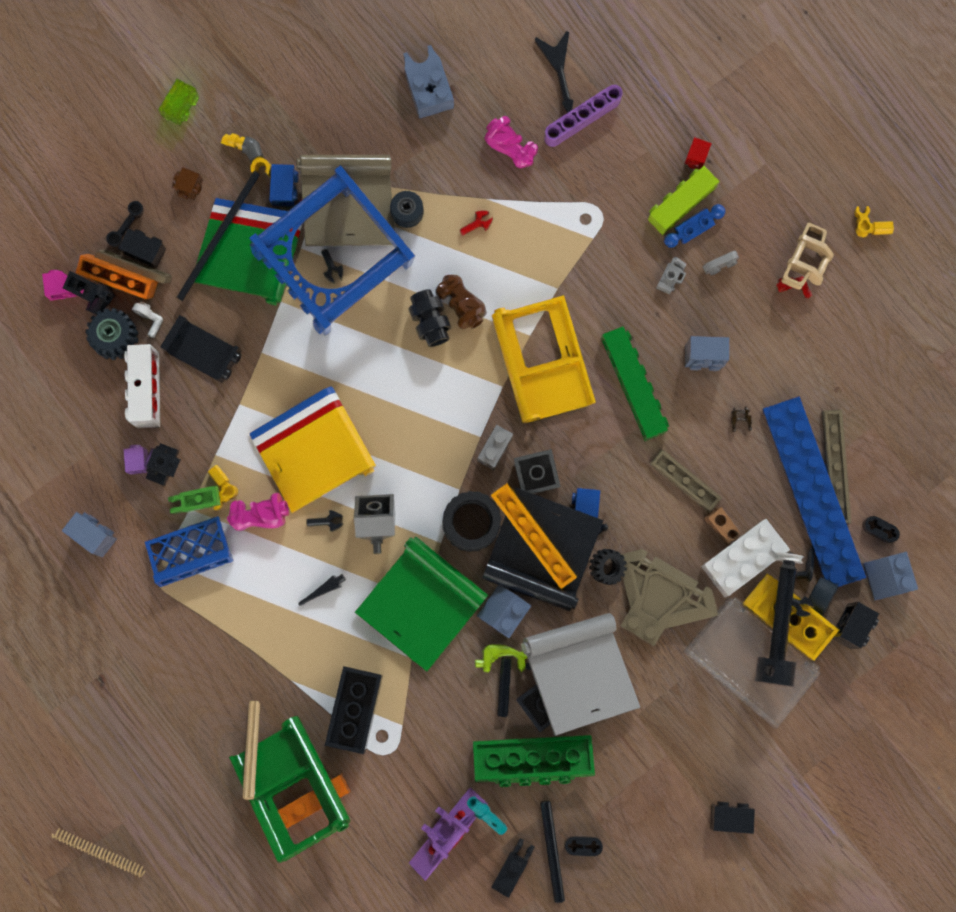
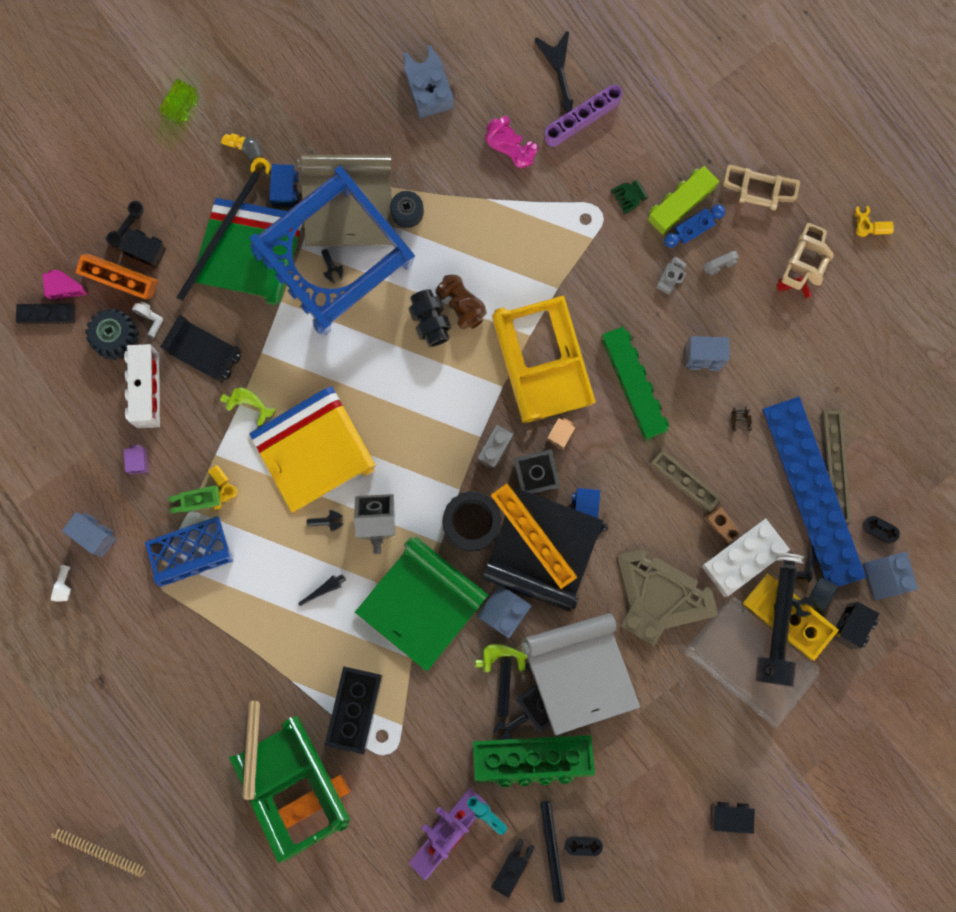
(45, 313): none -> black plate
(60, 591): none -> white bar
(95, 292): black tile -> none
(133, 266): dark tan tile -> none
(161, 463): black tile -> none
(187, 183): reddish brown brick -> none
(243, 395): none -> lime animal
(264, 514): dark pink animal -> none
(477, 223): red bar -> none
(510, 726): none -> black bar
(561, 433): none -> light nougat brick
(617, 566): black tyre -> none
(632, 195): none -> dark green piece
(697, 153): red brick -> none
(748, 174): none -> tan bar

